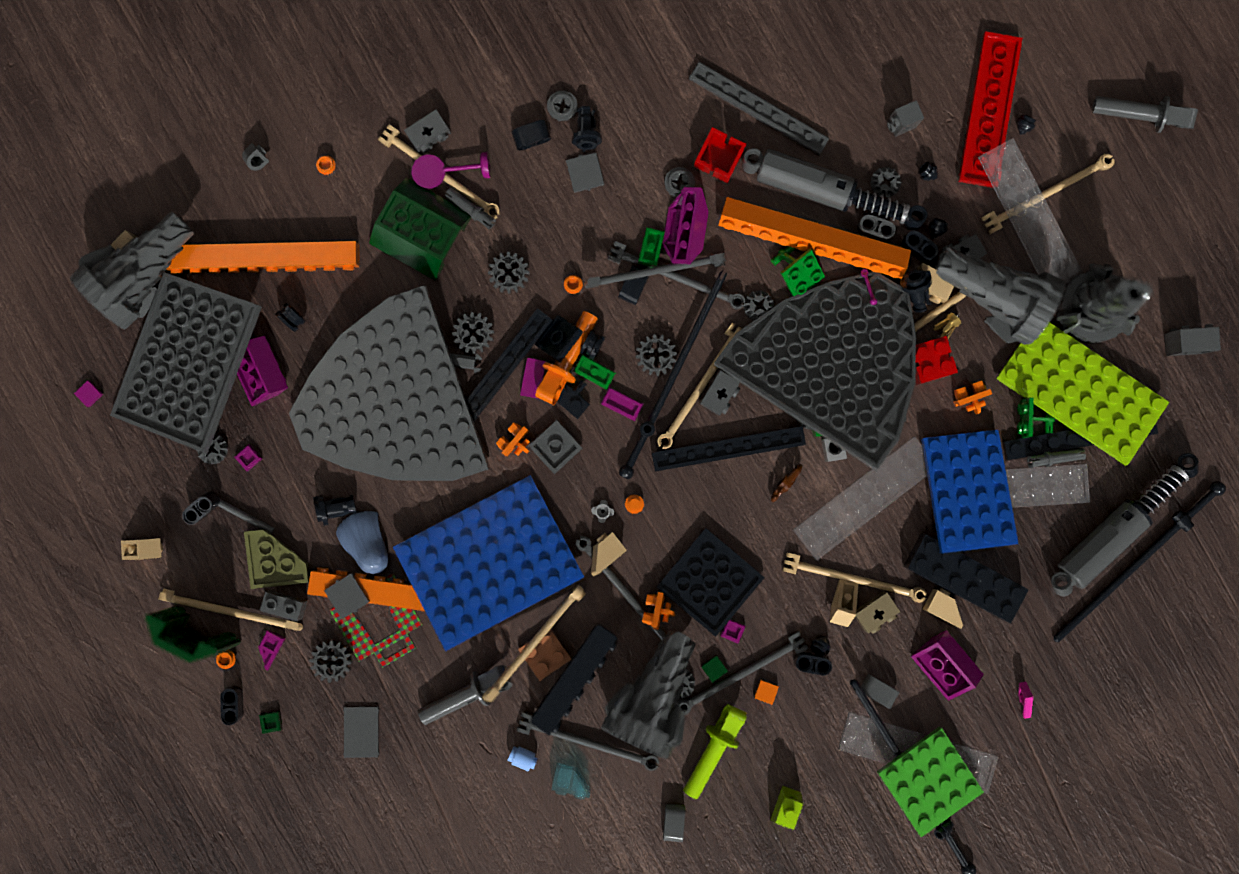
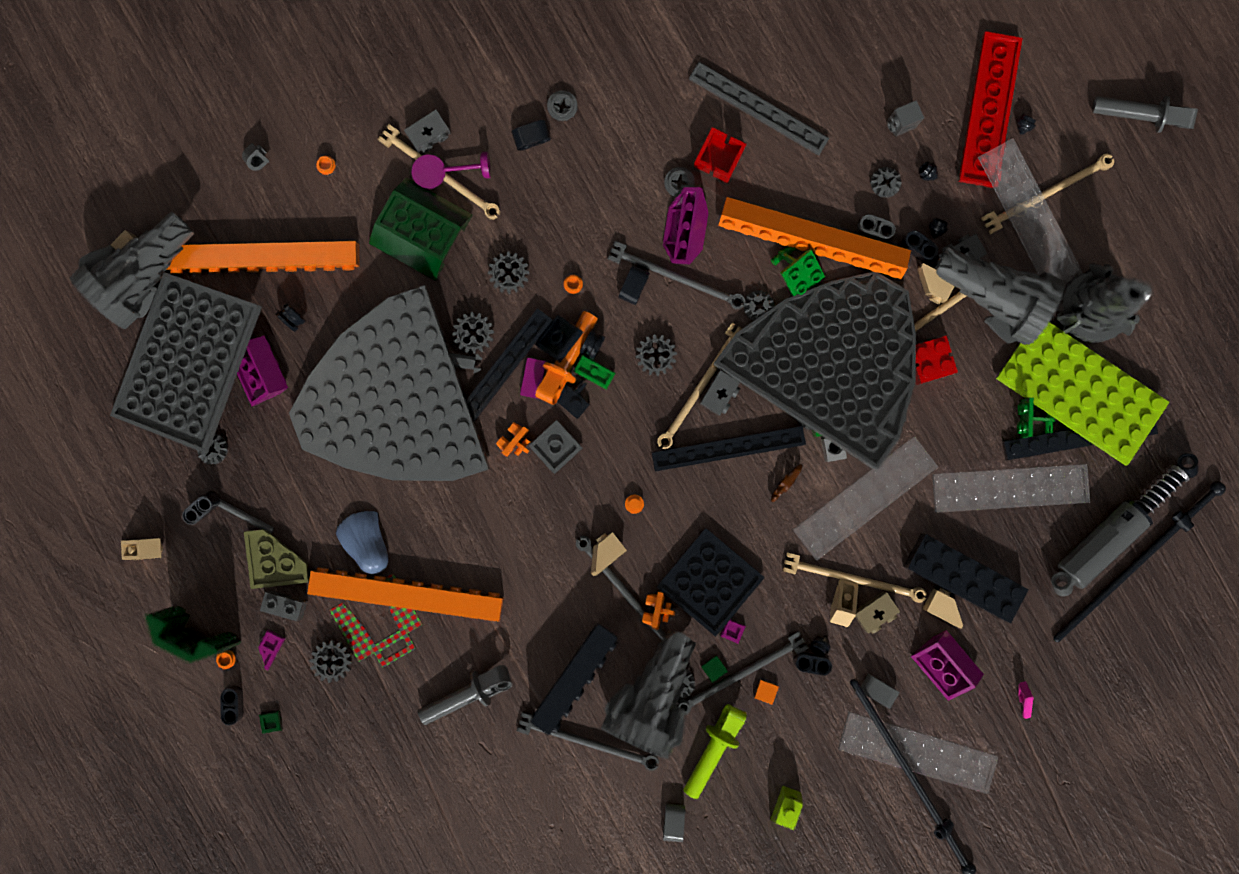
(88, 393): magenta tile -> none
(168, 595): tan hinge -> none
(248, 457): magenta tile -> none
(333, 508): black piece -> none
(346, 596): dark grey piece -> none
(361, 732): dark grey piece -> none
(477, 213): dark grey pin -> none
(488, 563): blue plate -> none
(522, 758): light blue brick -> none
(547, 656): nougat plate -> none
(570, 781): clear light blue slope -> none
(577, 594): tan hinge -> none
(585, 172): dark grey piece -> none
(586, 135): black piece -> none
(602, 506): light grey plate -> none
(622, 404): magenta tile -> none
(626, 470): black bar -> none
(651, 247): green plate -> none
(717, 259): dark grey hinge -> none
(825, 186): dark grey piece -> none
(864, 273): magenta hinge -> none
(917, 285): black piece -> none
(930, 781): bright green plate -> none
(952, 322): pearl gold piece -> none
(969, 491): blue plate -> none
(979, 392): orange hips -> none
(1048, 459): dark grey pin -> none
(1192, 341): dark grey container -> none

